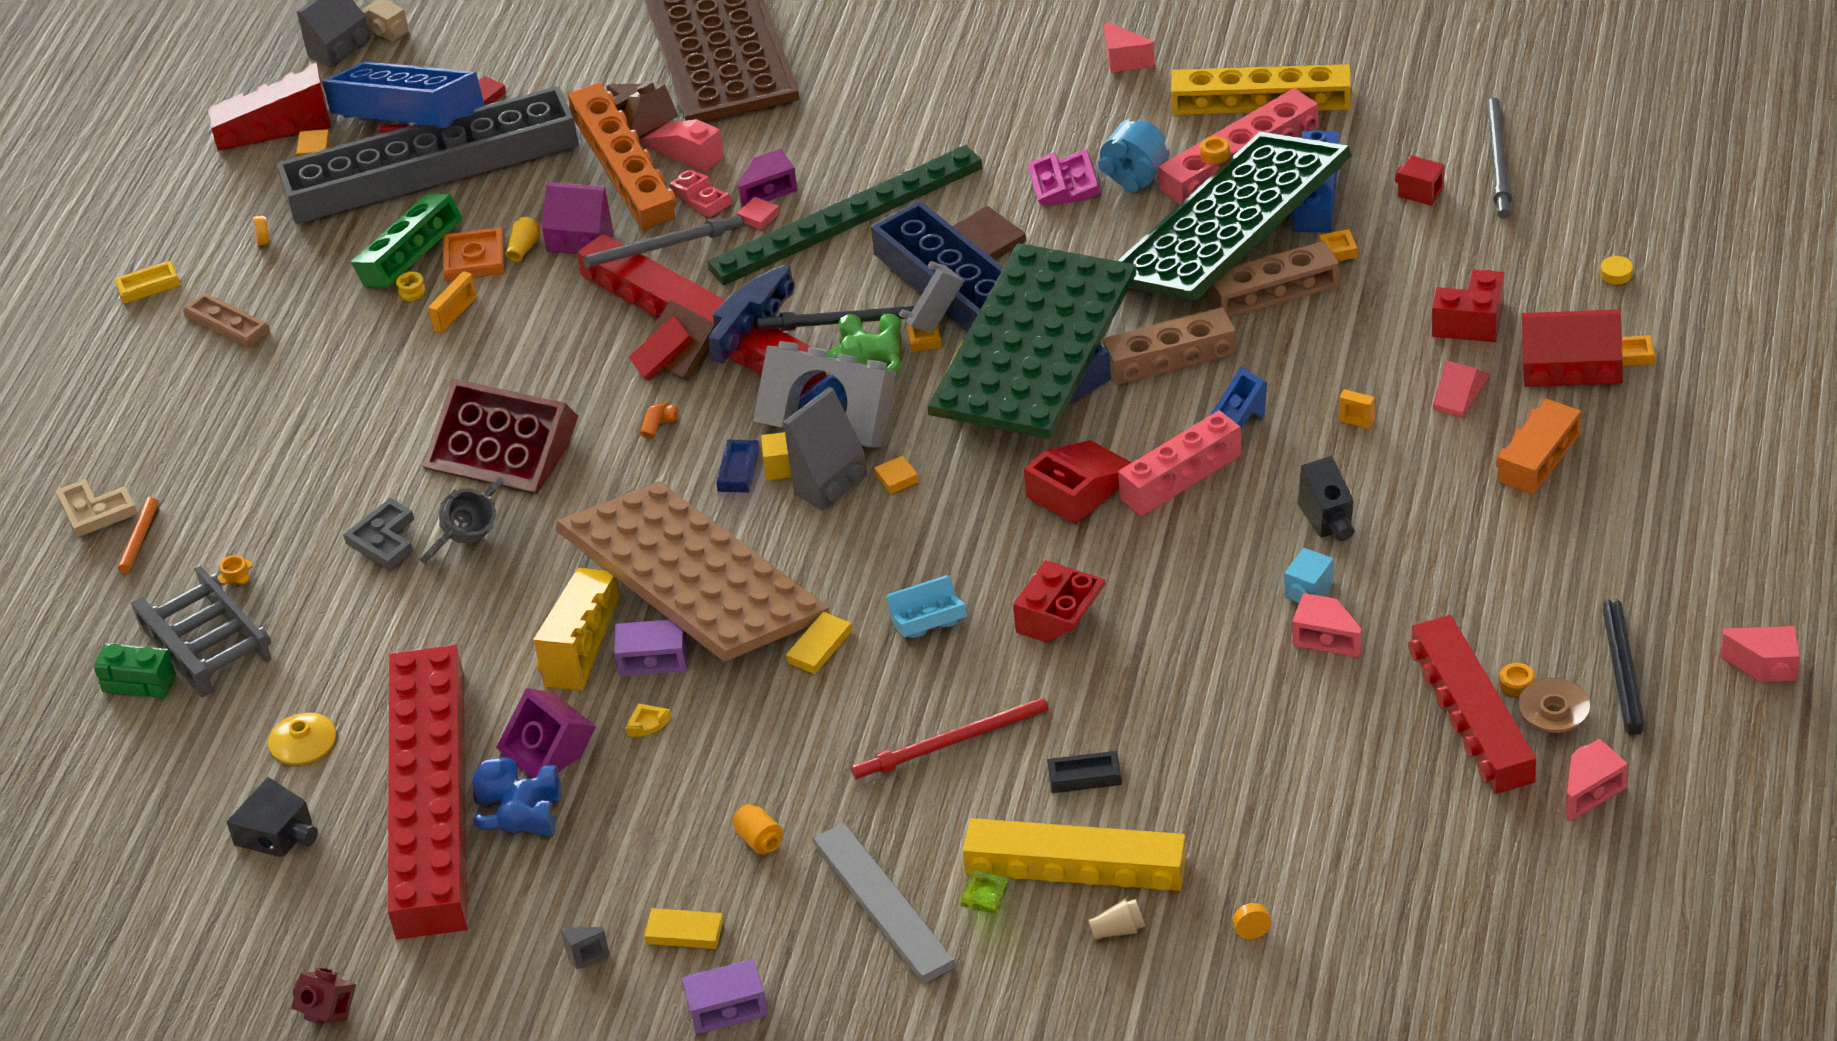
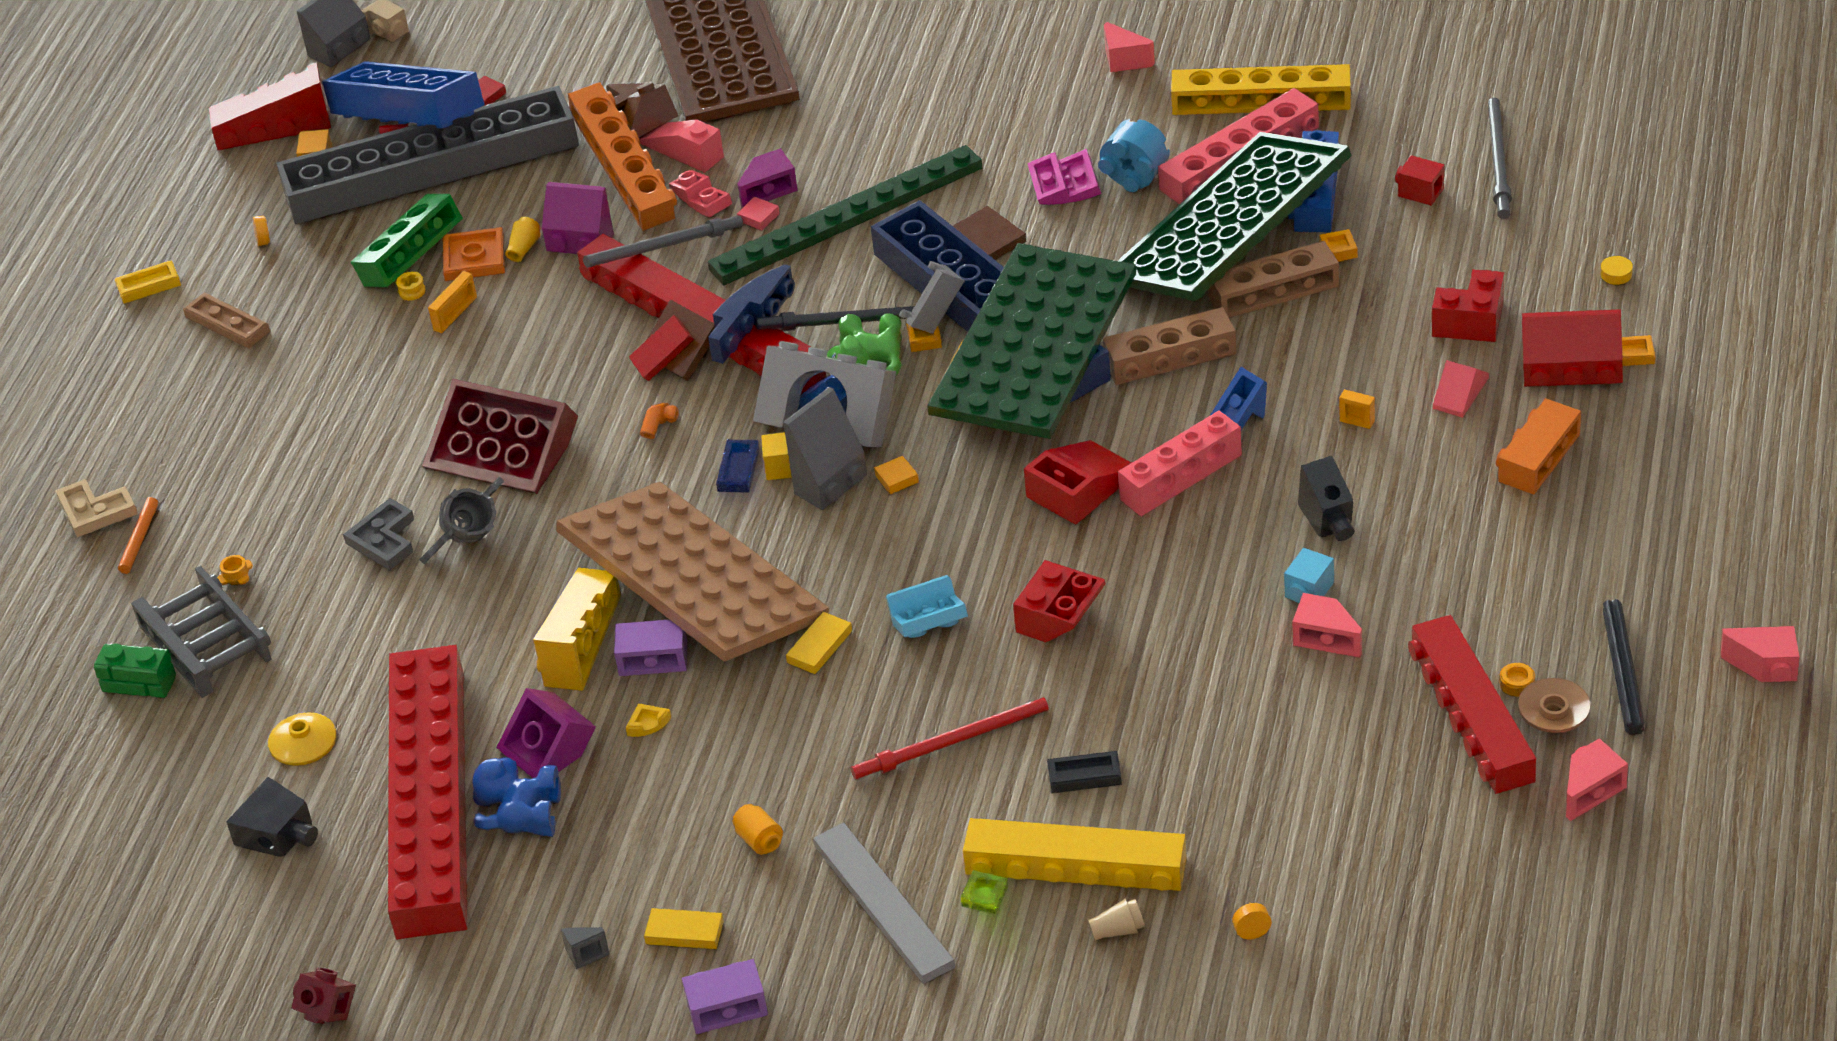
(1215, 150): light orange tile -> none

